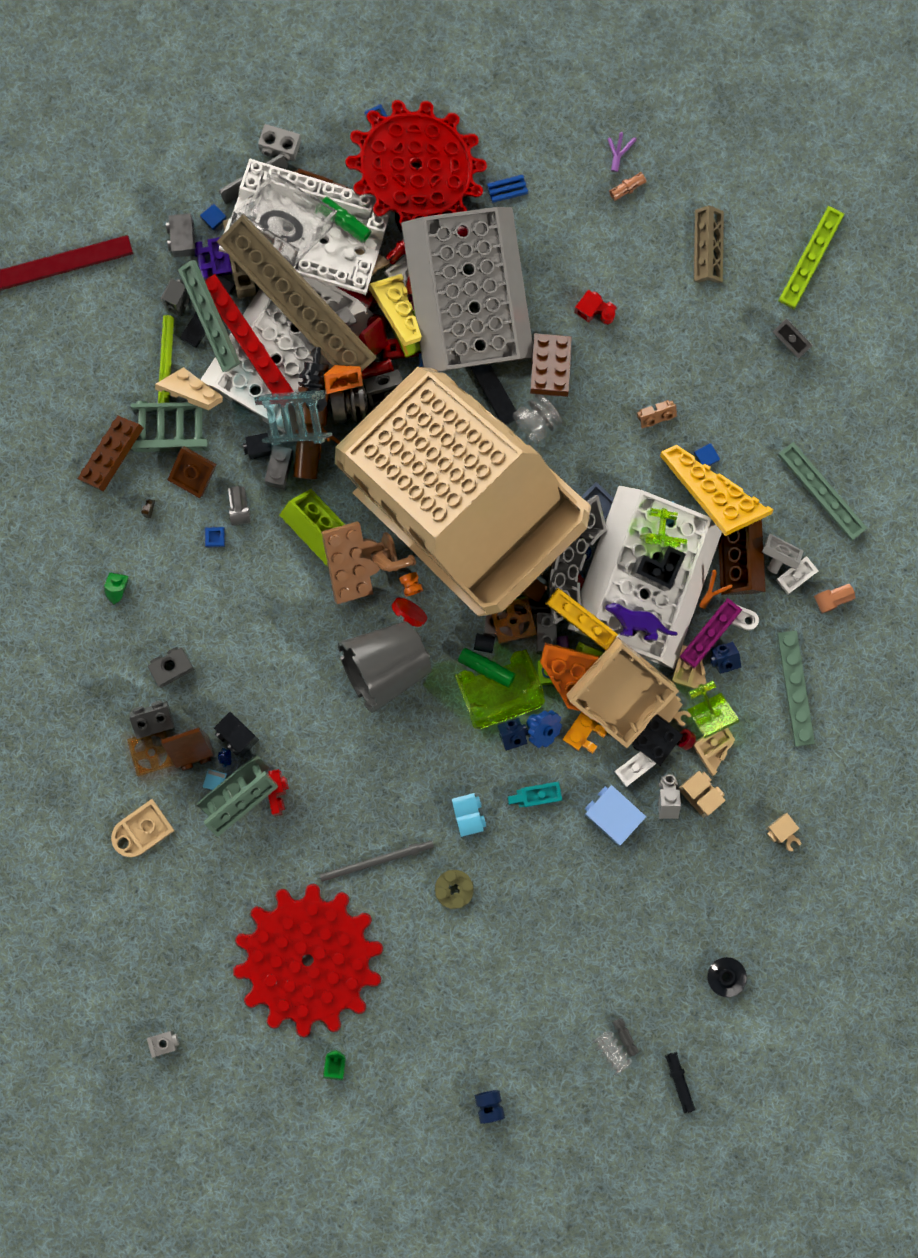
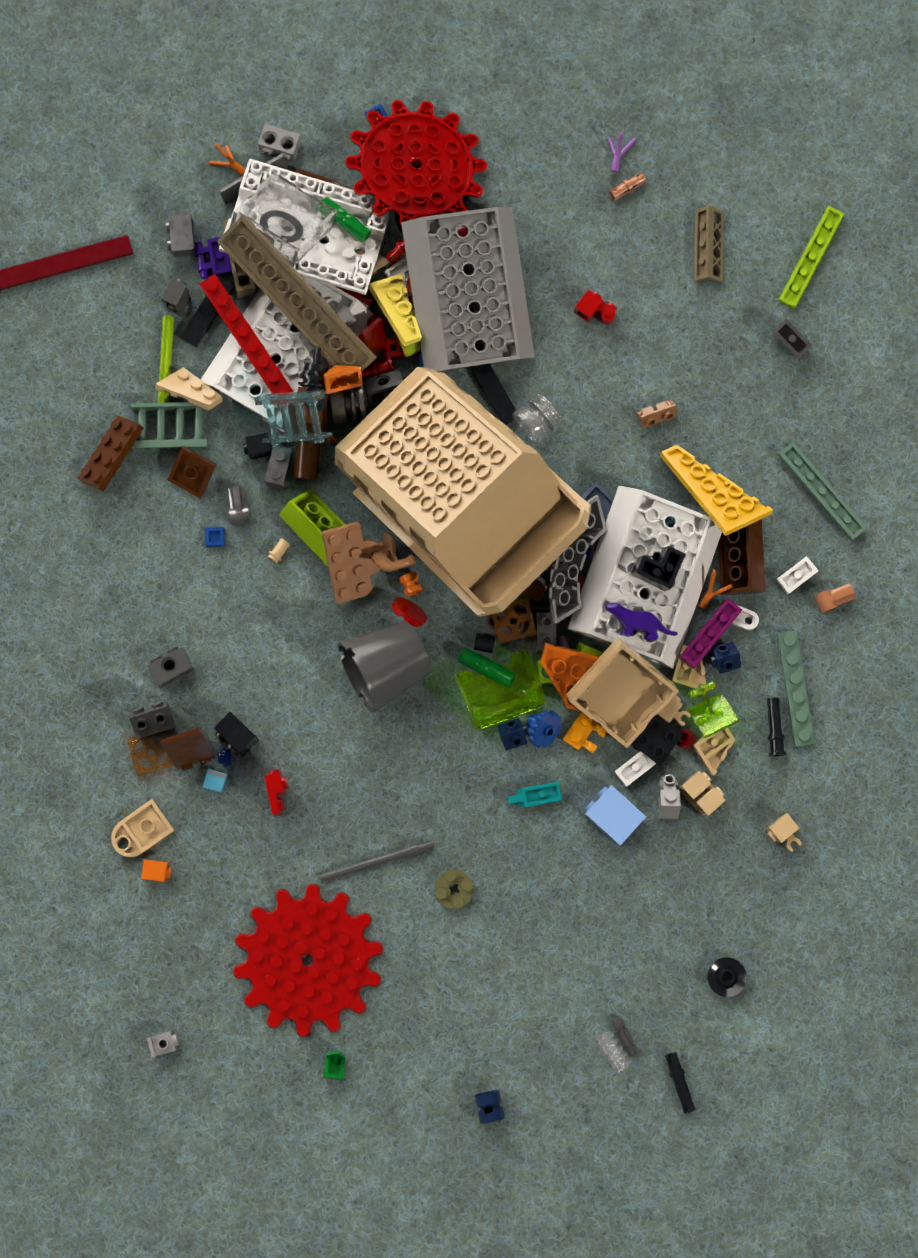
(115, 587): green plate -> none
(148, 508): dark brown tile -> none
(156, 870): none -> orange brick
(209, 316): sand green plate -> none
(213, 216): blue tile -> none
(236, 166): none -> orange plant
(237, 795): sand green fence -> none
(278, 551): none -> tan pin
(468, 815): medium azure brick -> none
(523, 191): blue tile -> none
(551, 365): plate -> none
(581, 618): yellow tile -> none
(660, 537): clear neon green plate -> none
(707, 455): blue tile -> none
(776, 736): none -> black pin
(782, 553): light grey tile -> none

